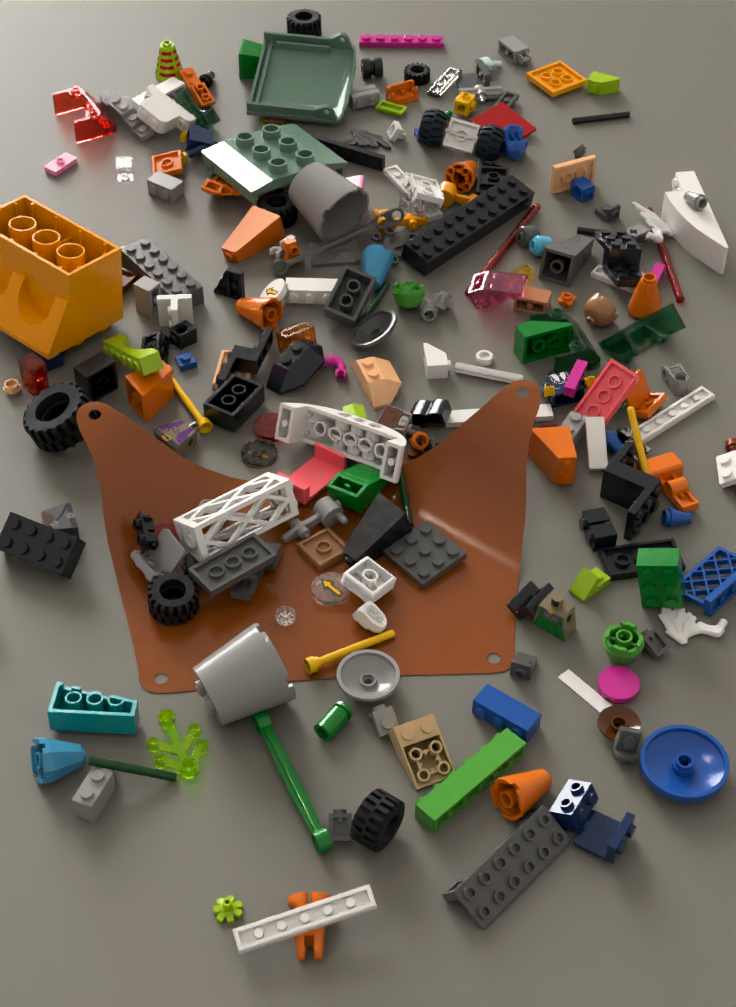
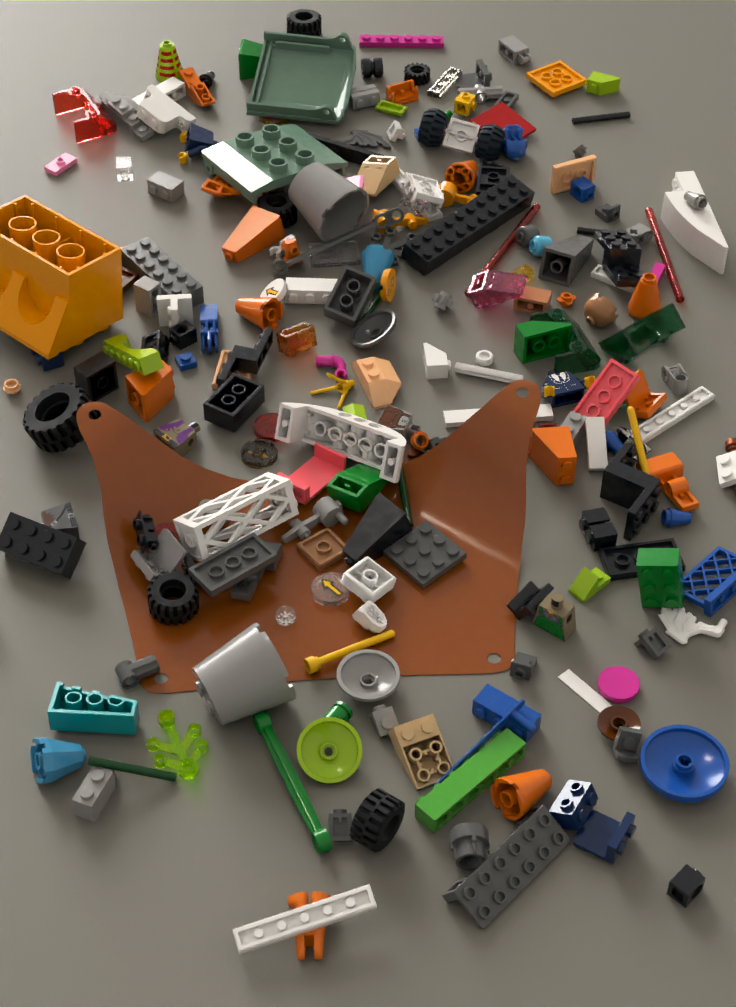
(33, 374): clear red brick -> none
(131, 672): none -> dark grey piece
(168, 163): orange tile -> none
(203, 118): clear green arch -> none
(204, 423): yellow piece -> none
(209, 327): none -> blue arm
(227, 909): lime plant -> none
(231, 284): black wing -> none
(295, 366): black wedge -> none
(332, 734): none -> lime dish
(342, 387): none -> yellow plant
(378, 173): none -> tan slope
(388, 281): none -> light orange tile
(408, 294): bright green cone -> none
(428, 310): light grey cone -> none
(431, 413): black brick -> none
(469, 844): none -> dark grey piece
(490, 63): light aqua piece -> none
(513, 713): none -> blue piece
(575, 378): dark pink piece -> none
(623, 642): bright green cone -> none
(659, 226): white animal -> none
(686, 885): none -> black brick

